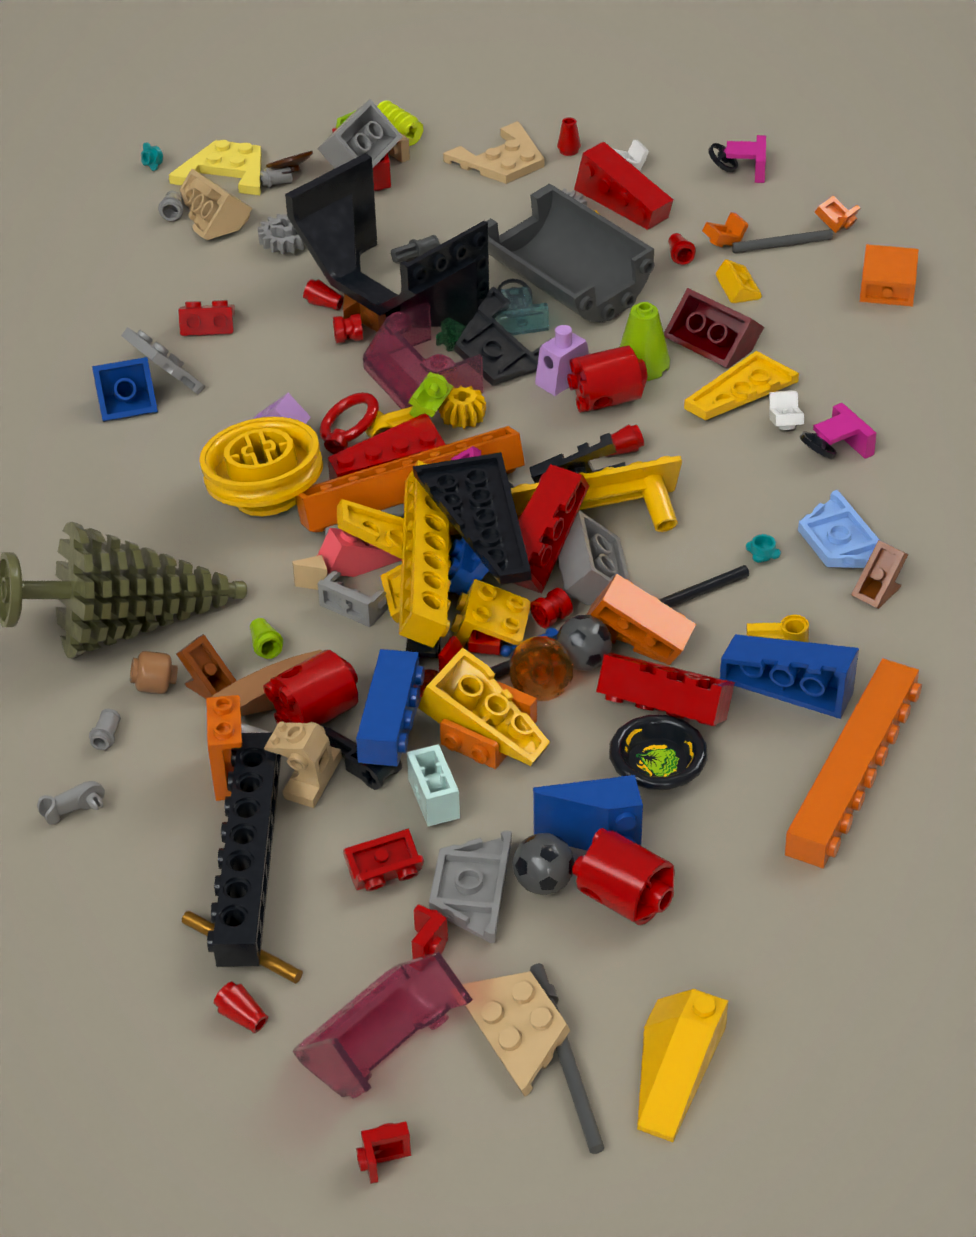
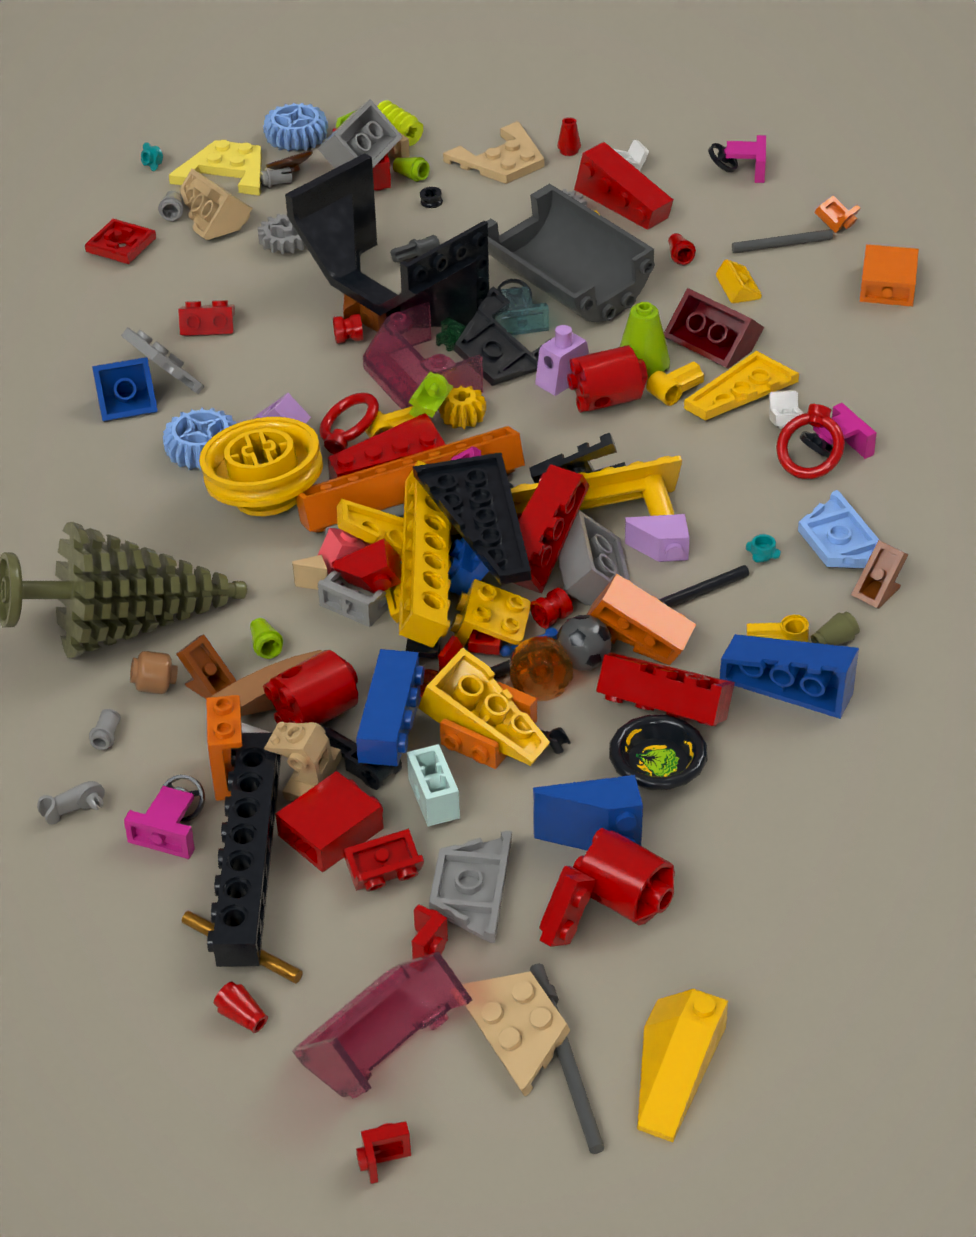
(118, 232): none -> red piece
(160, 825): none -> dark pink piece
(190, 432): none -> light blue gear
(295, 127): none -> light blue gear
(322, 295): red cone -> none
(329, 819): none -> red brick
(371, 567): none -> red slope
(412, 167): none -> lime cone
(431, 197): none -> black bush
(543, 863): dark grey piece -> none
(557, 738): none -> black hand
(566, 907): none -> red bracket
(627, 440): red cone -> none
(659, 536): none -> lavender slope
(670, 386): none -> yellow piece
(726, 234): orange bracket -> none
(816, 416): none -> red piece
(837, 630): none -> olive cone
(853, 764): orange brick -> none

